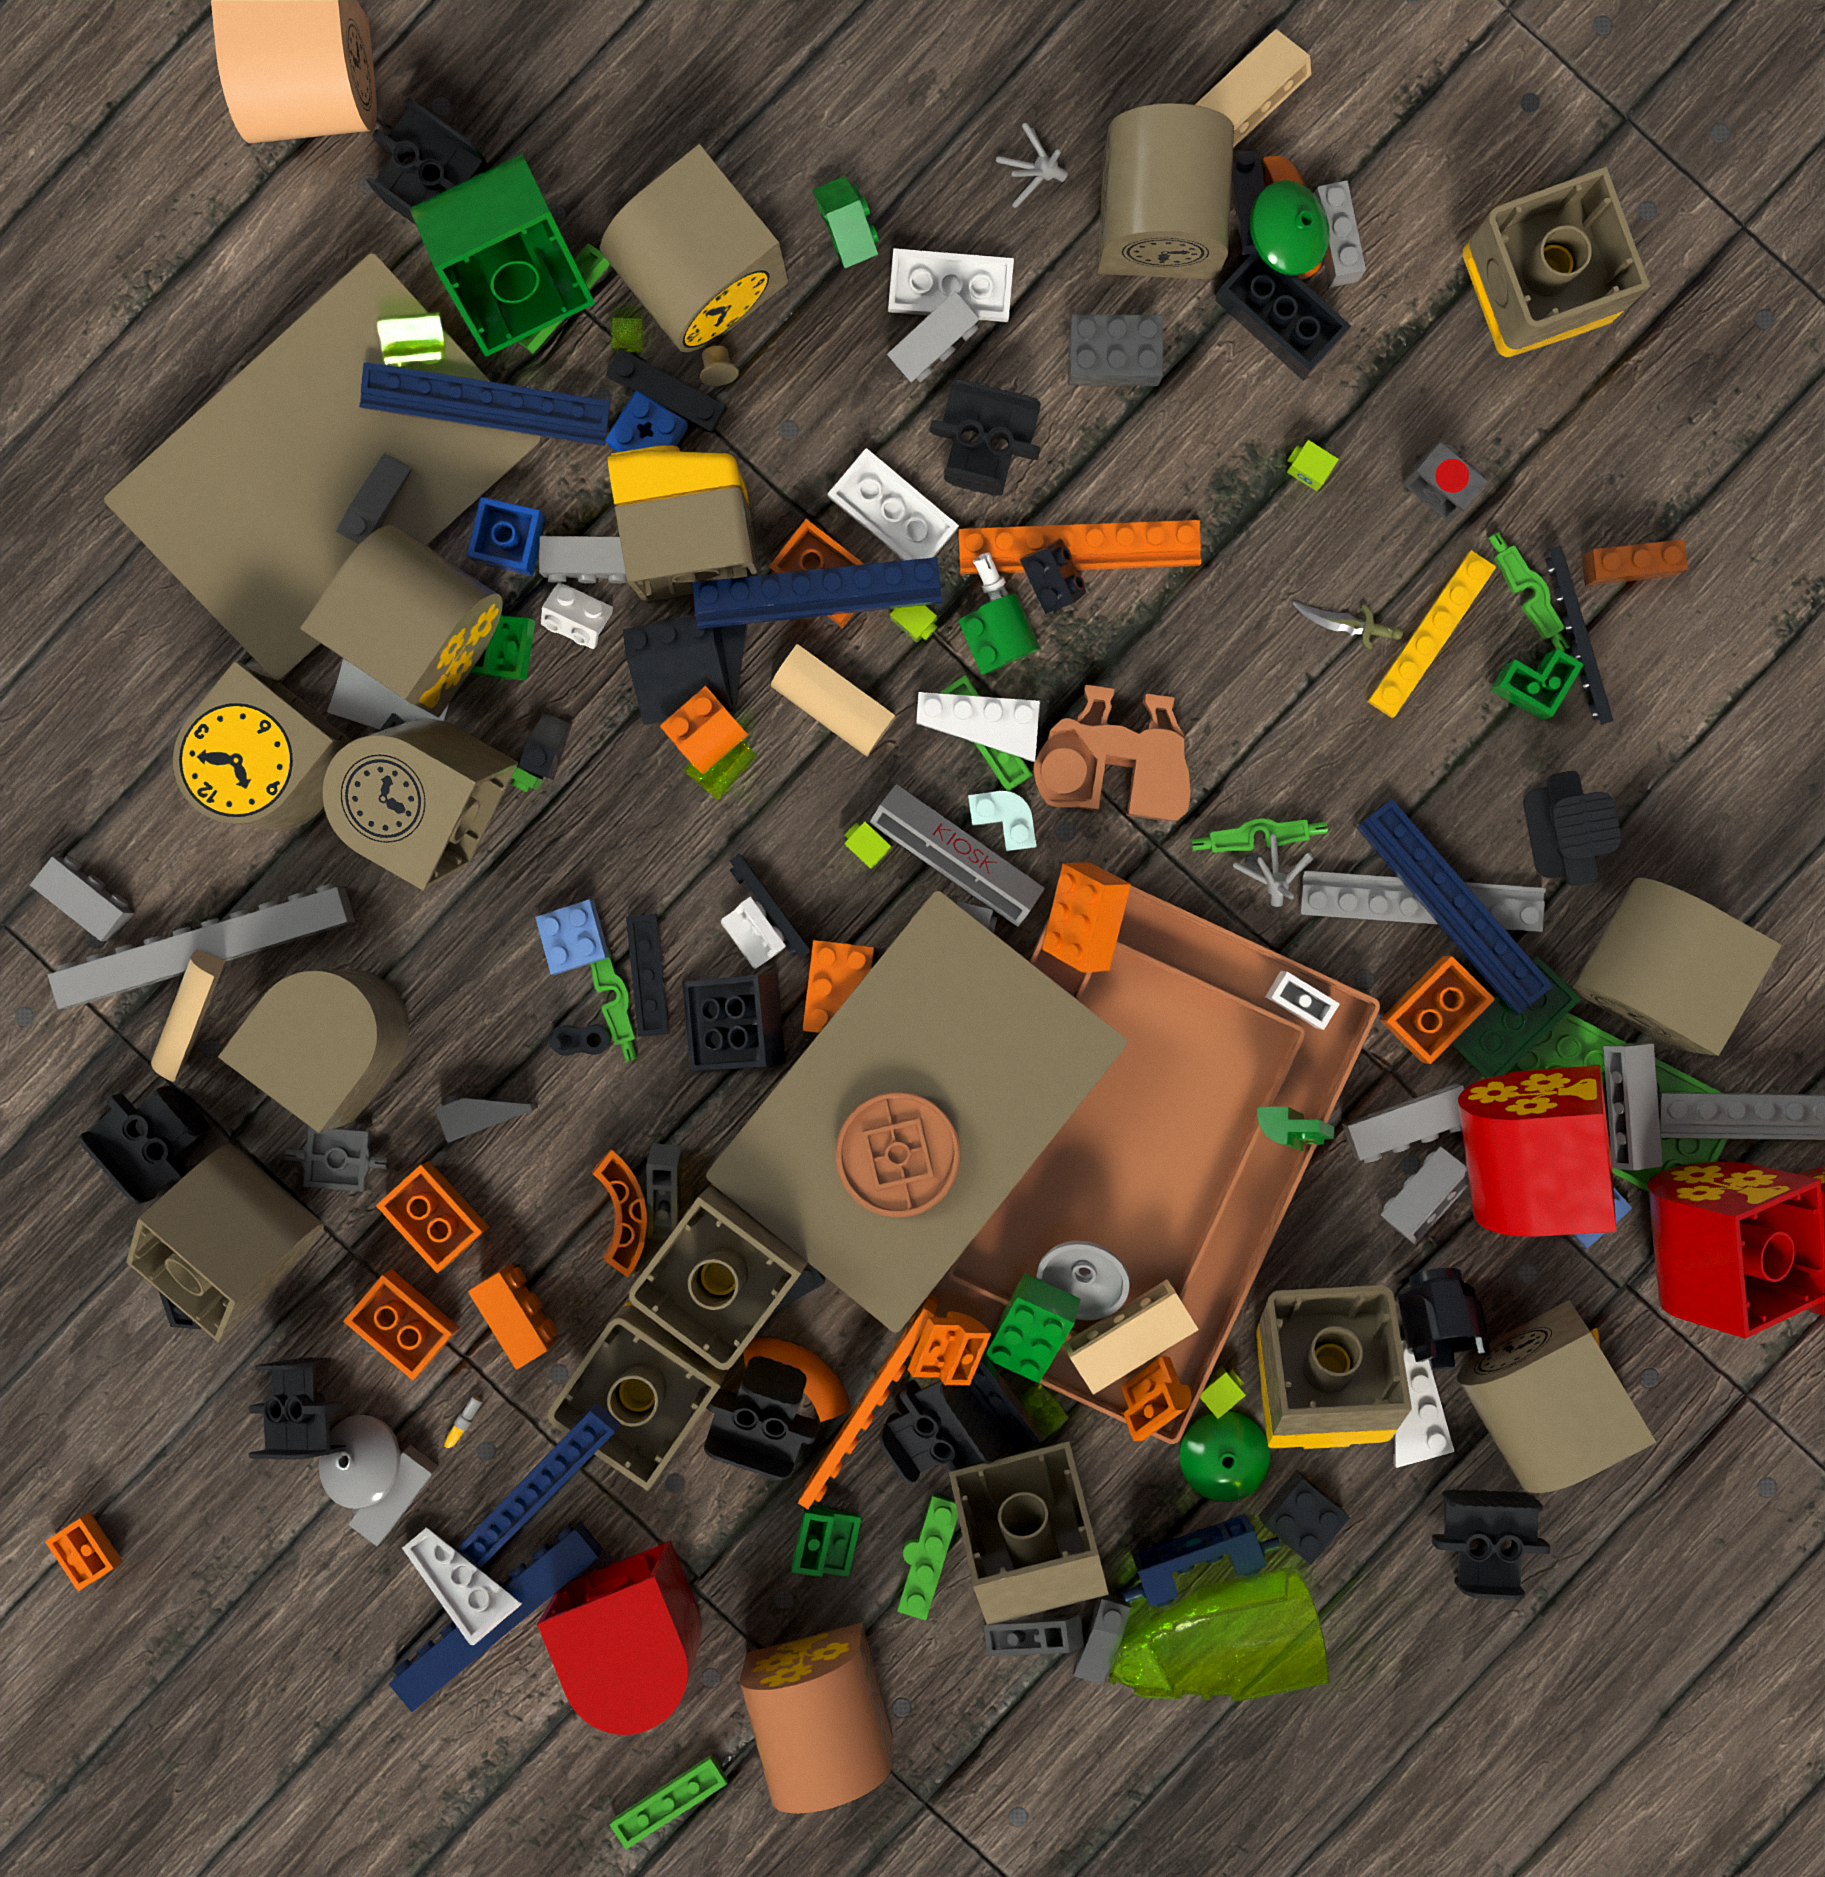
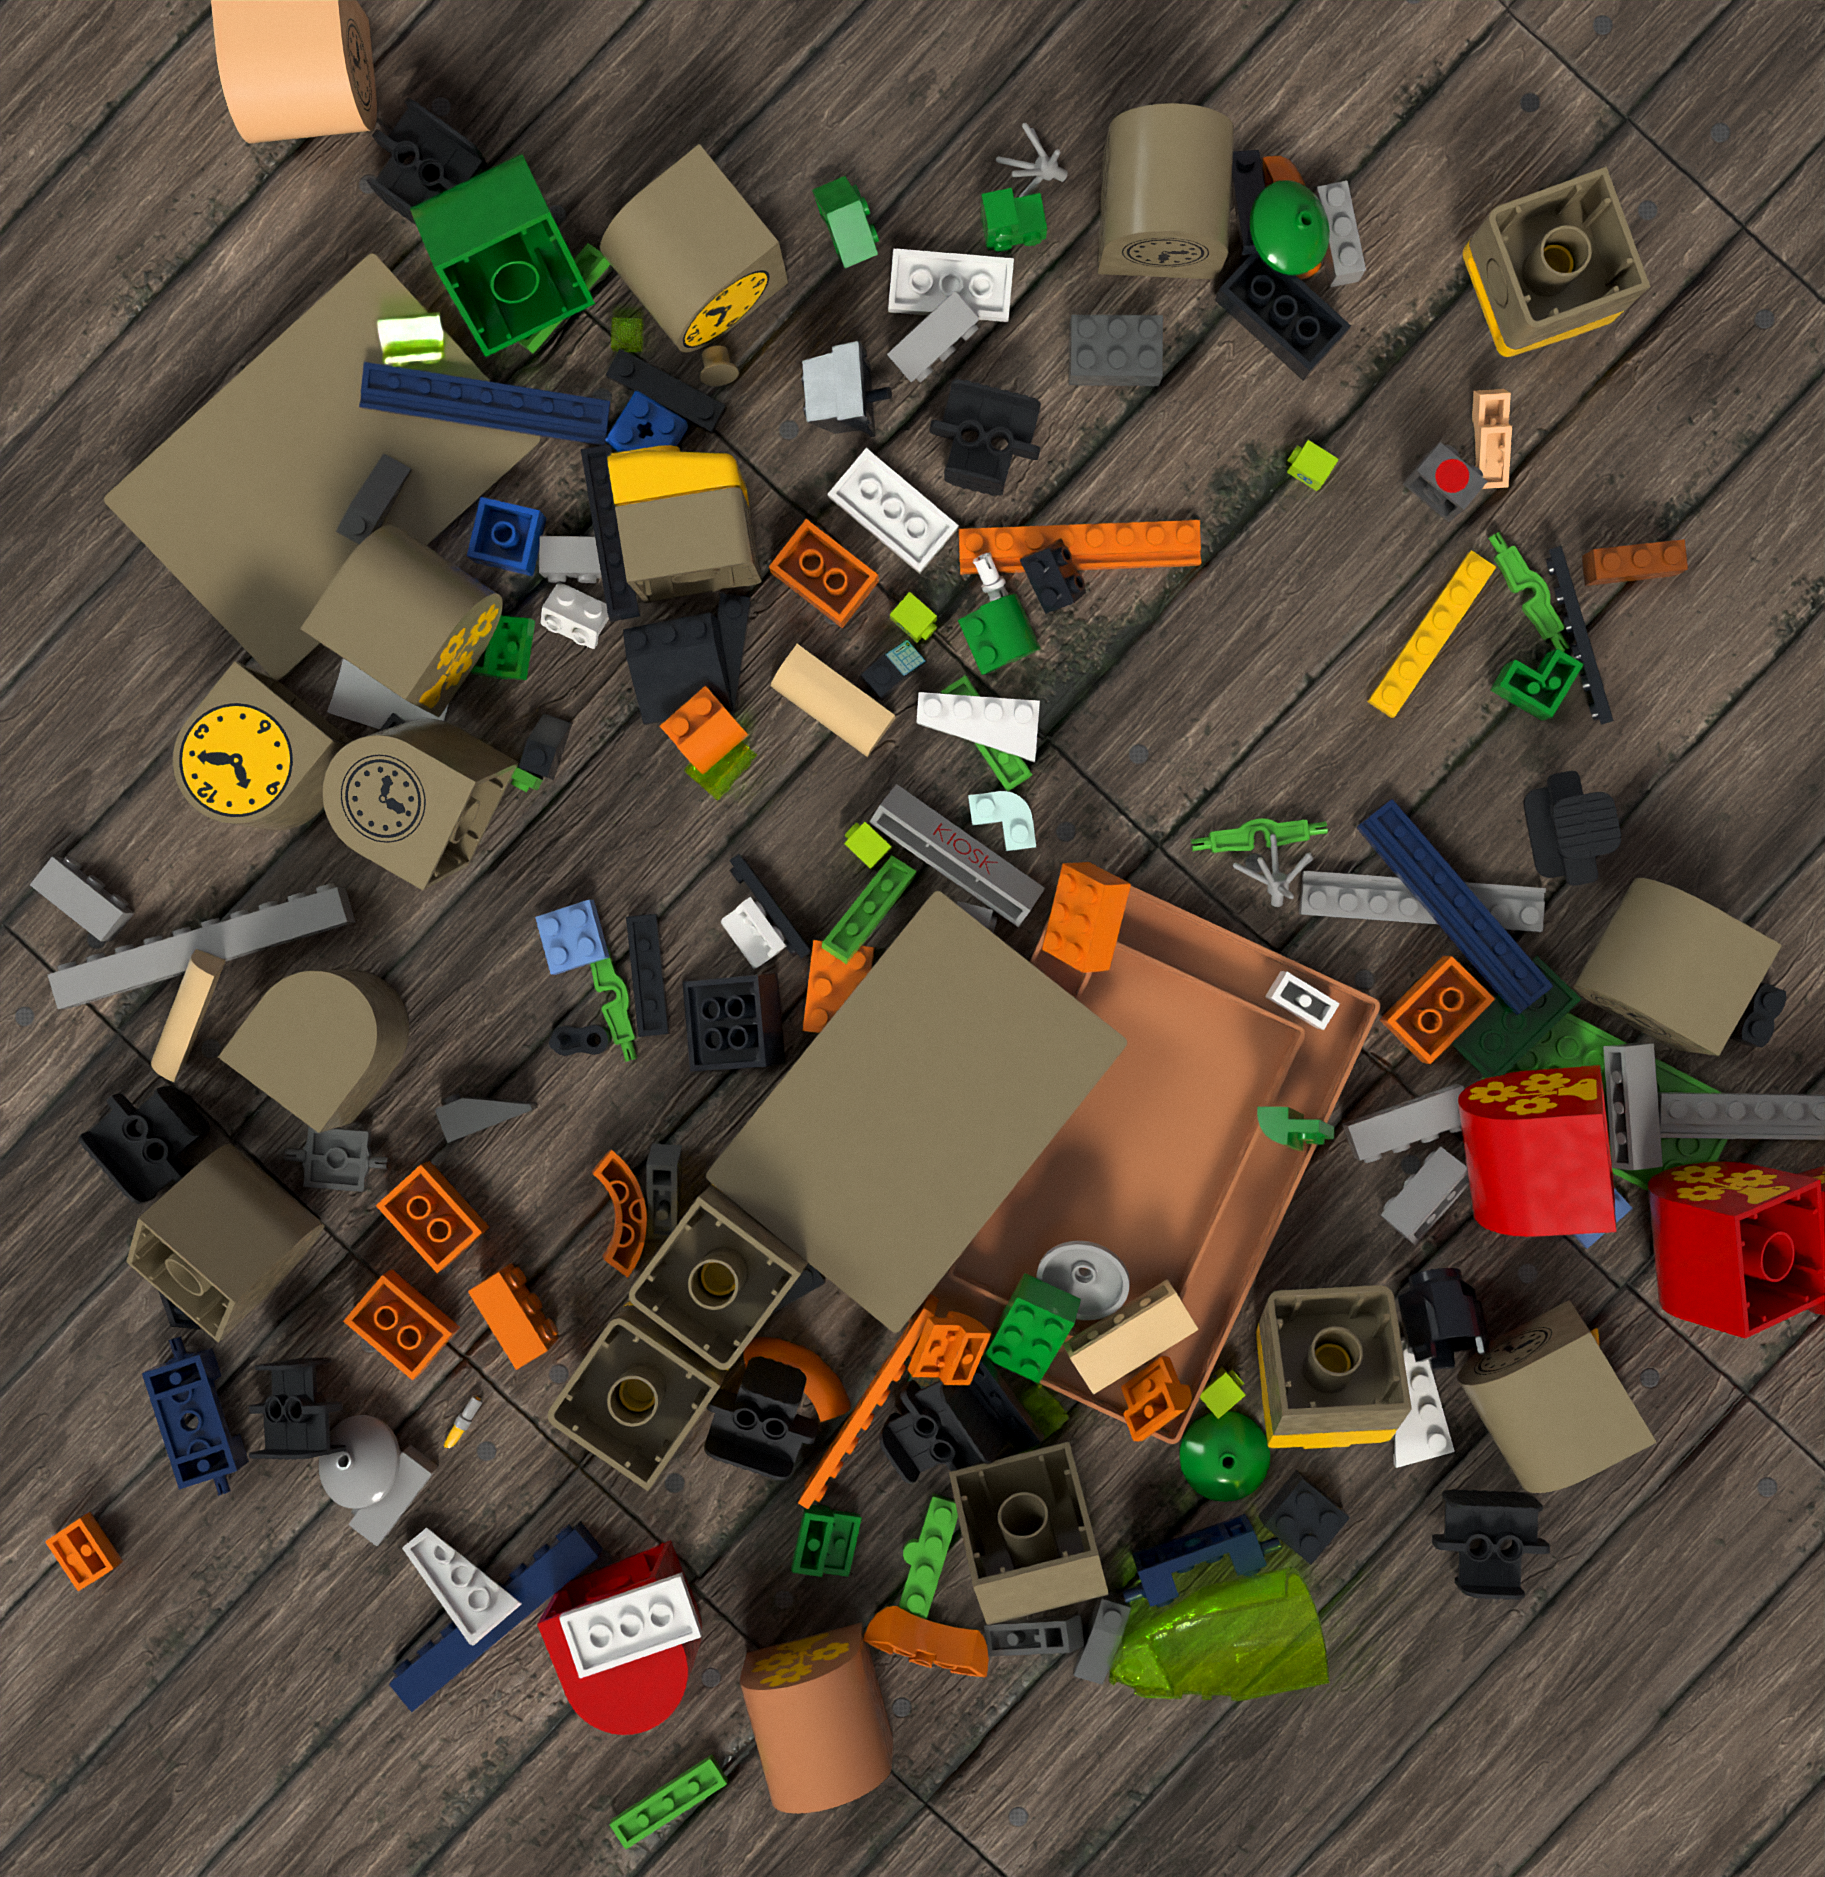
(188, 1387): none -> dark blue brick
(539, 1485): dark blue plate -> none
(619, 595): none -> black plate
(630, 1625): none -> white plate
(817, 592): dark blue plate -> none
(841, 390): none -> piece
(868, 909): none -> bright green plate
(893, 669): none -> black slope
(897, 1154): nougat plate -> none
(928, 1642): none -> orange brick
(1012, 220): none -> green brick
(1075, 756): nougat animal -> none
(1259, 83): tan brick -> none
(1350, 624): piece -> none
(1492, 435): none -> light nougat slope
(1757, 1021): none -> black brick

